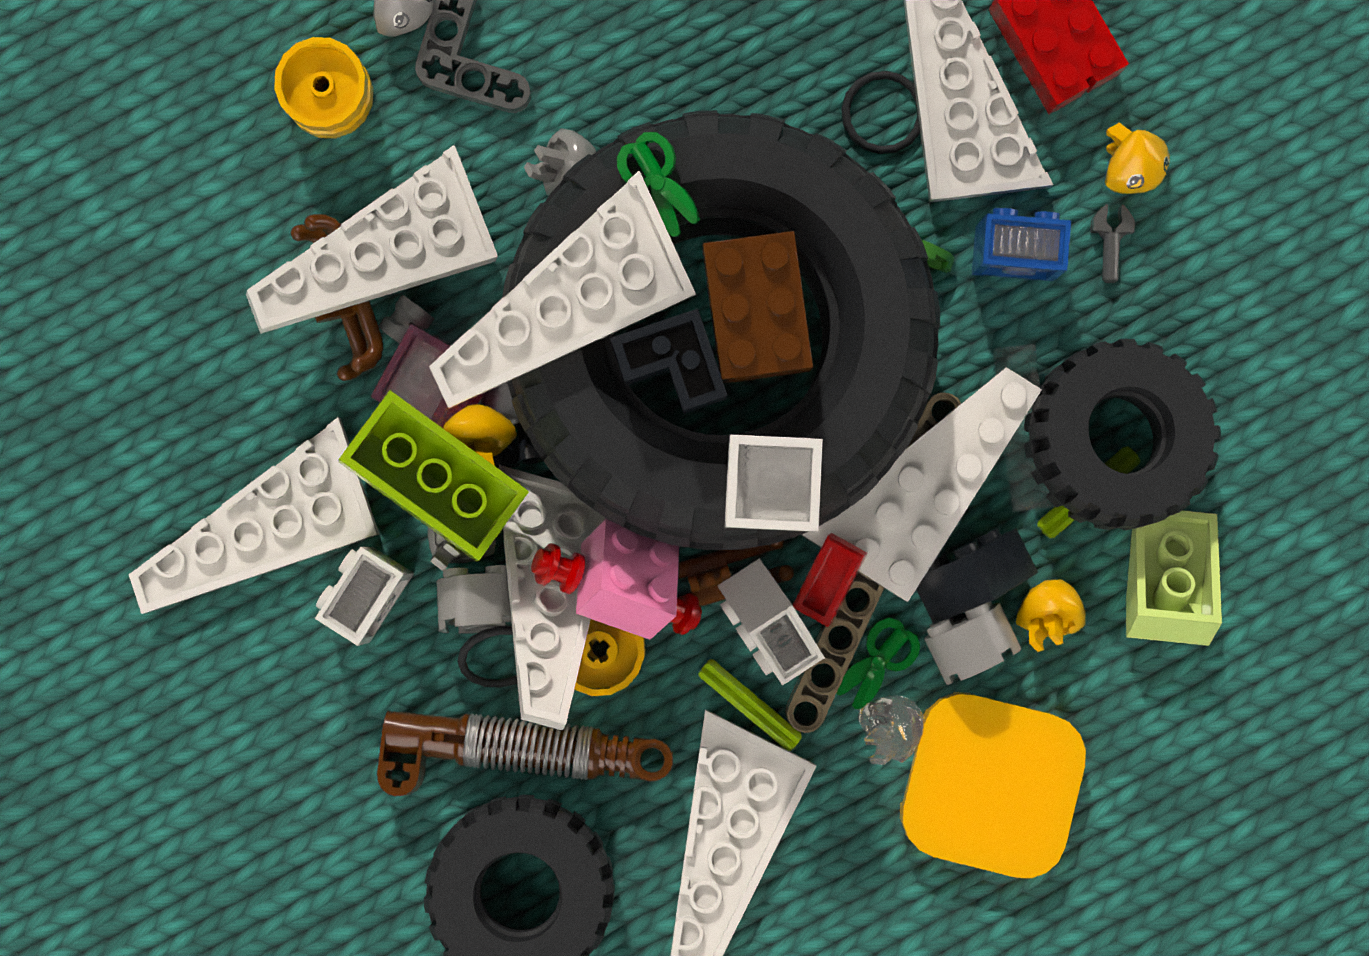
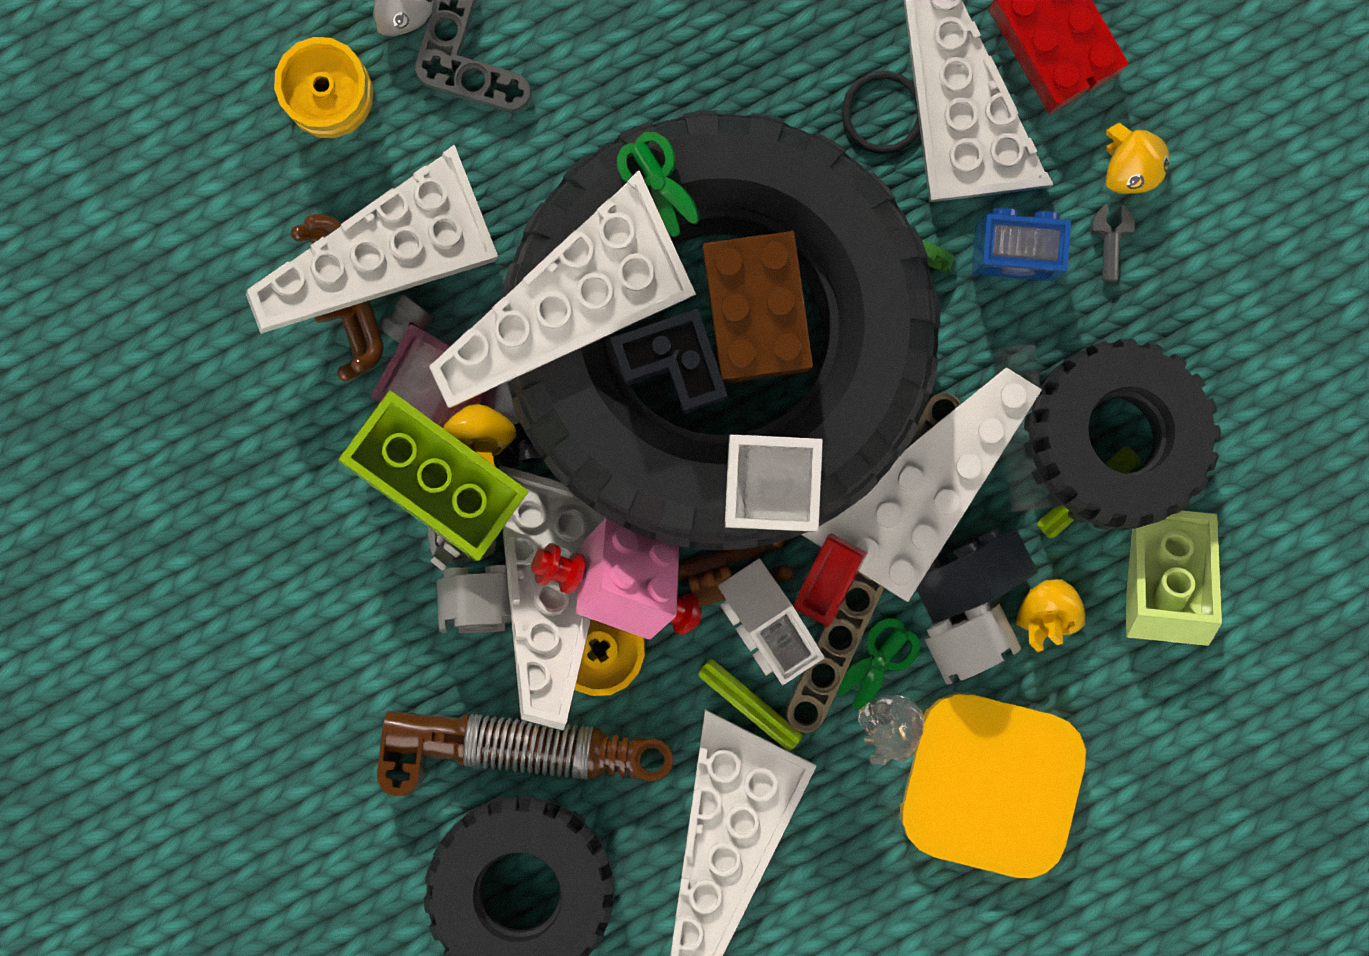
(278, 519): white wing -> none
(362, 595): white piece -> none
(497, 683): black piece -> none
(561, 153): light grey piece -> none

